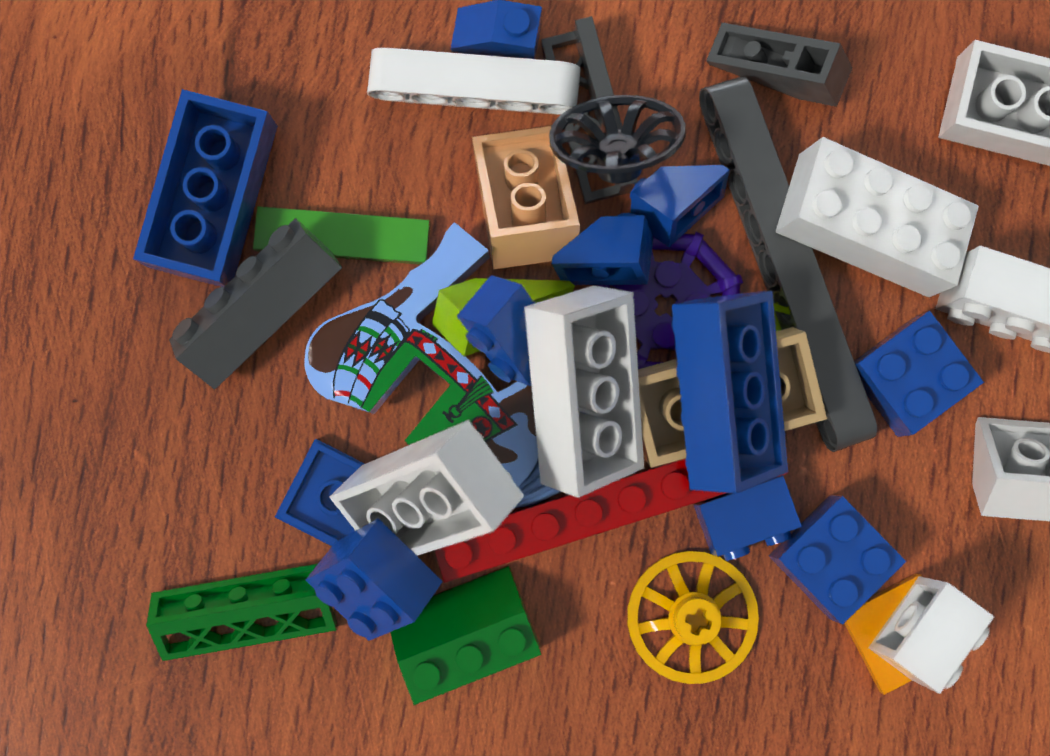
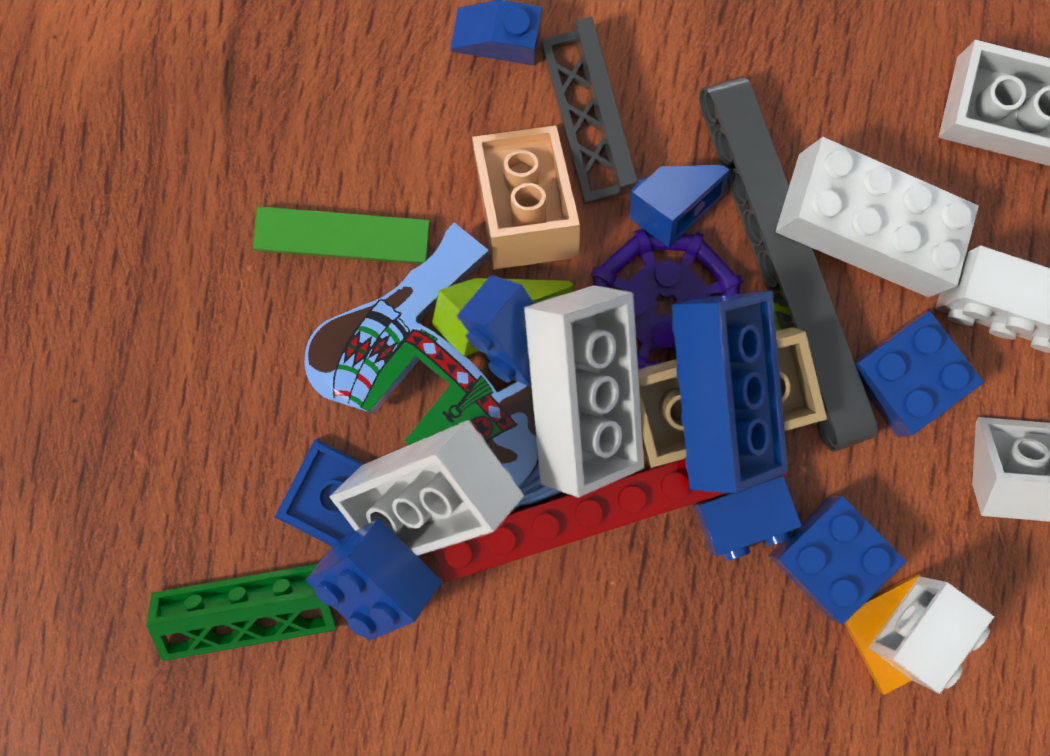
(206, 189): blue brick -> none
(253, 303): dark grey brick -> none
(465, 636): green slope -> none
(473, 80): white beam -> none
(608, 253): blue slope -> none
(617, 150): black wheel -> none
(693, 617): yellow wheel -> none
(783, 62): dark grey slope -> none

